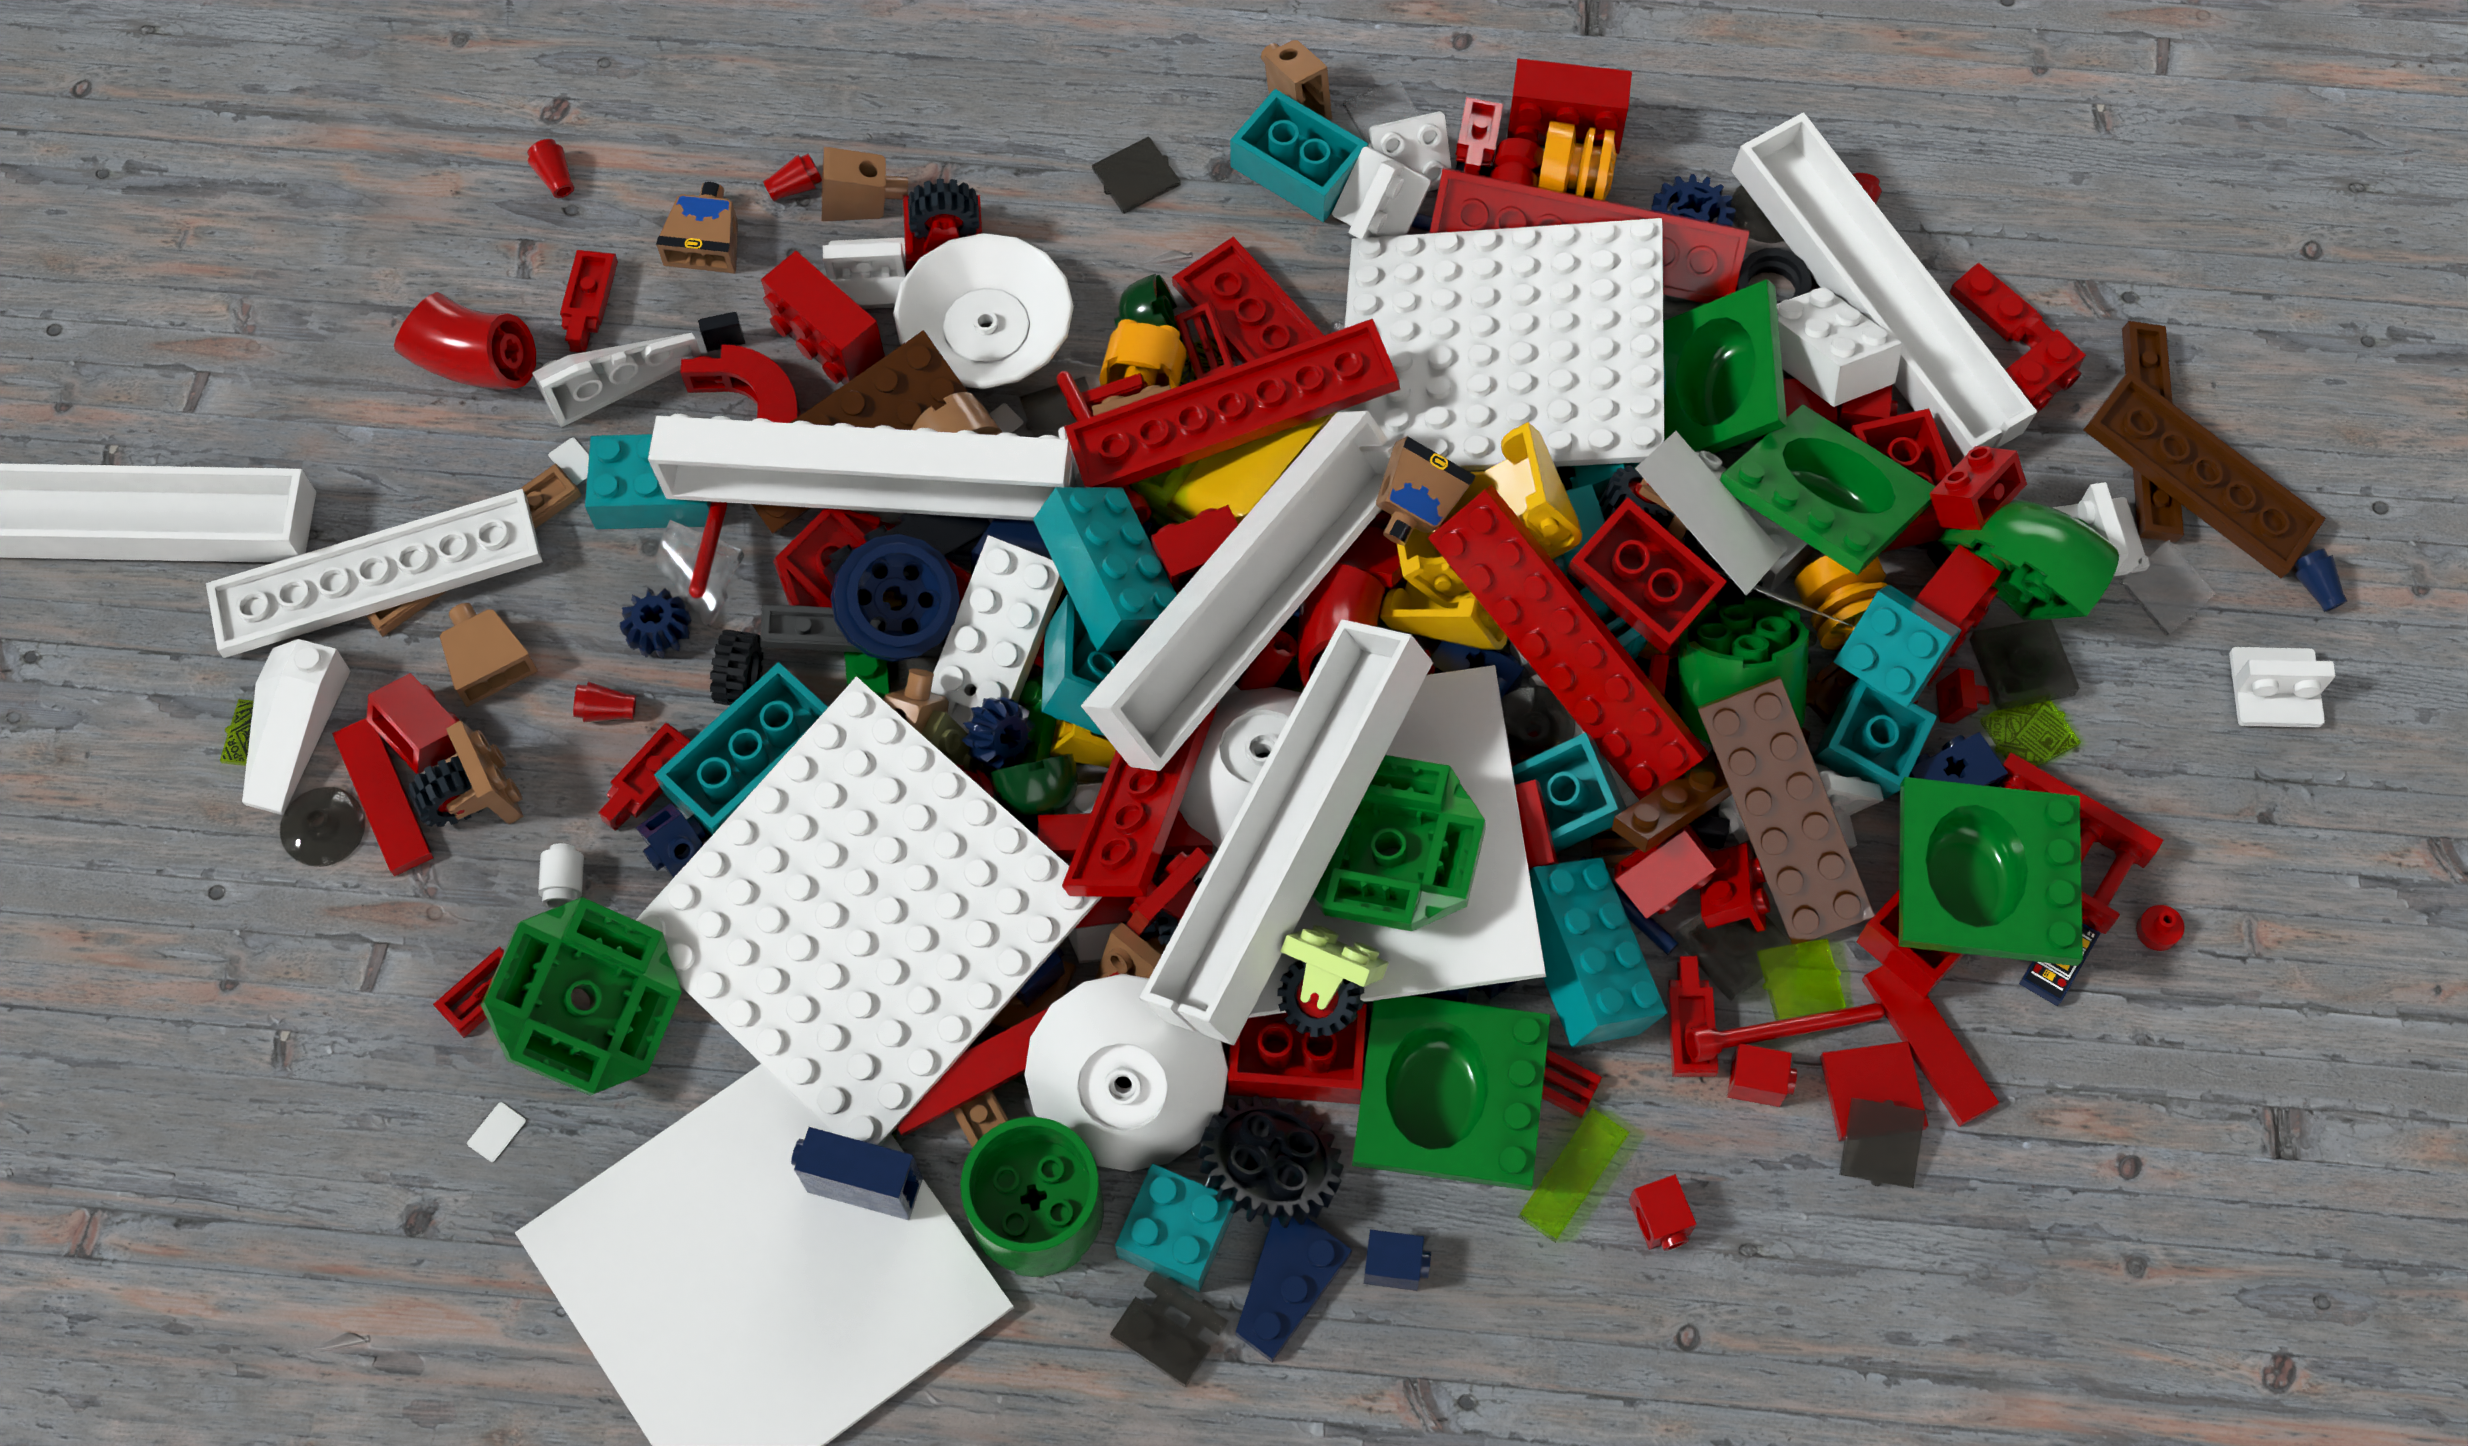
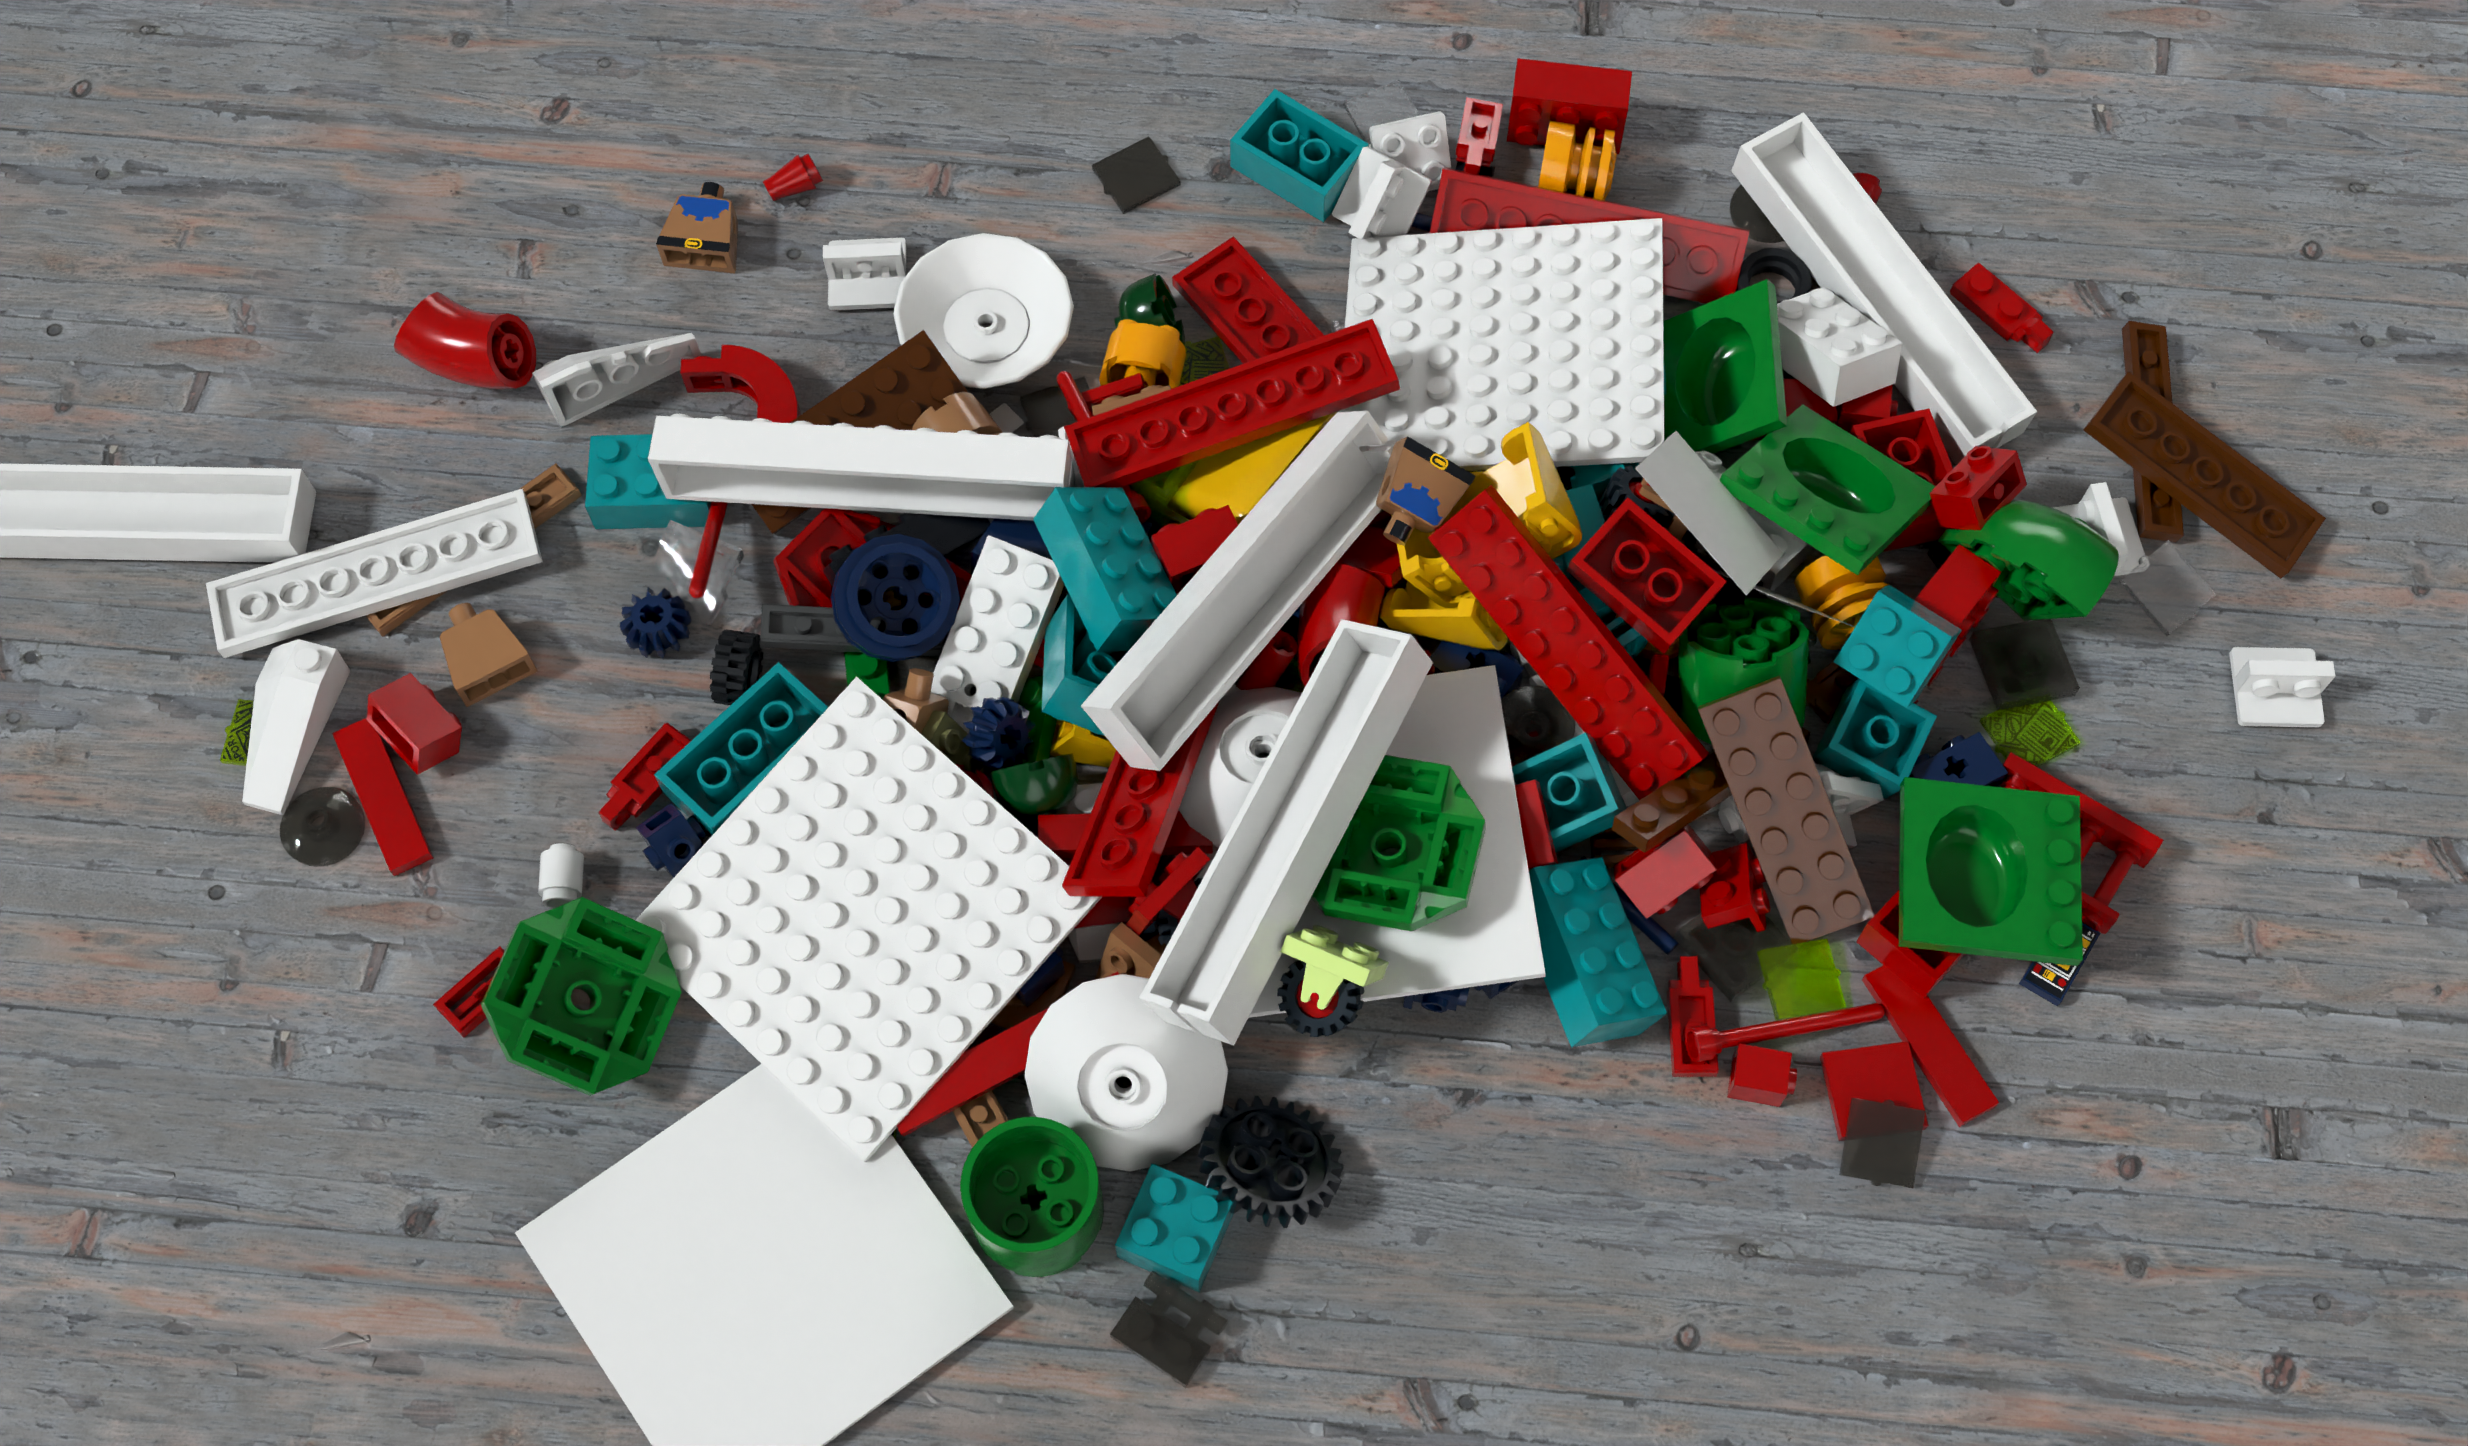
(465, 782): medium nougat plate -> none
(496, 1132): white sticker -> none
(551, 166): red cone -> none
(572, 460): white sticker -> none
(587, 296): red hinge -> none
(602, 703): red cone -> none
(721, 330): black tile -> none
(821, 319): red brick -> none
(857, 185): medium nougat torso -> none
(857, 1172): dark blue brick -> none
(938, 215): black plate -> none
(1195, 314): red tile -> none
(1284, 1064): red brick -> none
(1288, 1282): dark blue wing -> none
(1298, 75): medium nougat torso -> none
(1396, 1260): dark blue brick -> none
(1452, 1091): green piece -> none
(1518, 161): red wheel -> none
(1573, 1175): clear neon green tile -> none
(1575, 1071): red tile -> none
(1663, 1213): red brick -> none
(1695, 200): dark blue gear -> none
(1711, 830): black tile -> none
(1959, 696): red tile -> none
(2047, 369): red brick -> none
(2160, 927): red tile -> none
(2321, 579): dark blue cone -> none

